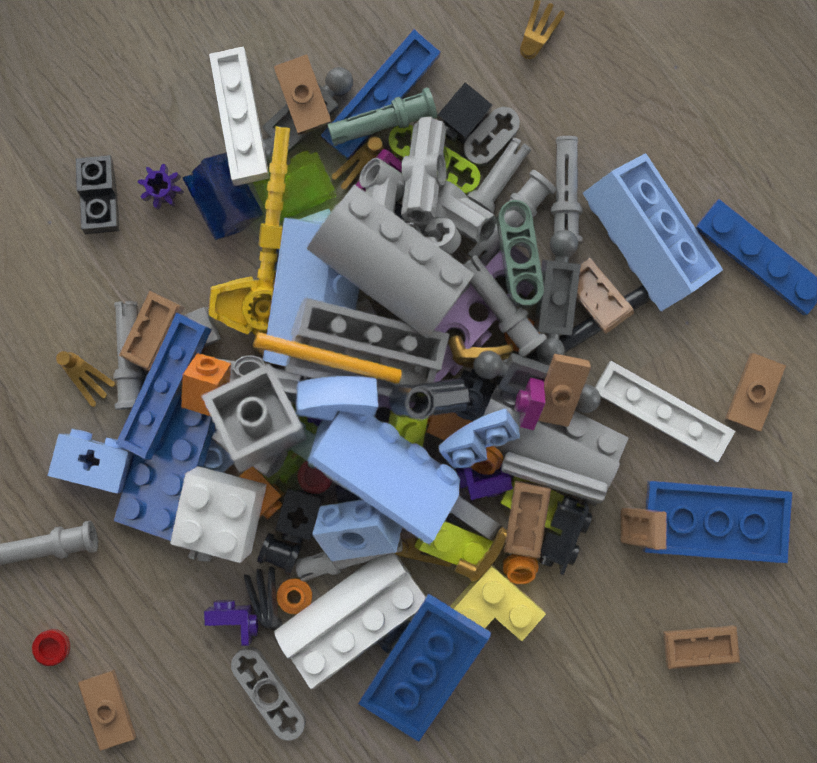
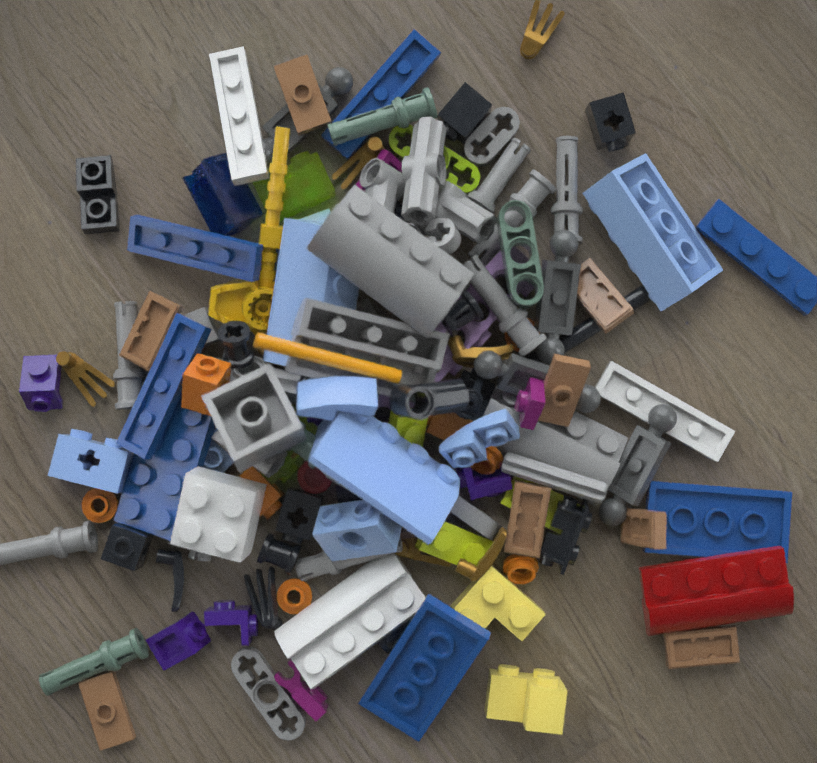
(41, 383): none -> dark purple bracket
(51, 647): red tile -> none
(108, 657): none -> sand green pin
(109, 511): none -> orange plate
(126, 547): none -> black brick
(155, 178): dark purple gear -> none
(175, 559): none -> black piece
(178, 640): none -> dark purple bracket
(195, 248): none -> blue plate
(236, 344): none -> black bush
(309, 699): none -> magenta plate
(461, 314): none -> black bush
(528, 698): none -> light yellow brick
(617, 110): none -> black brick
(638, 464): none -> dark grey plate
(716, 590): none -> red brick
(755, 392): medium nougat plate -> none

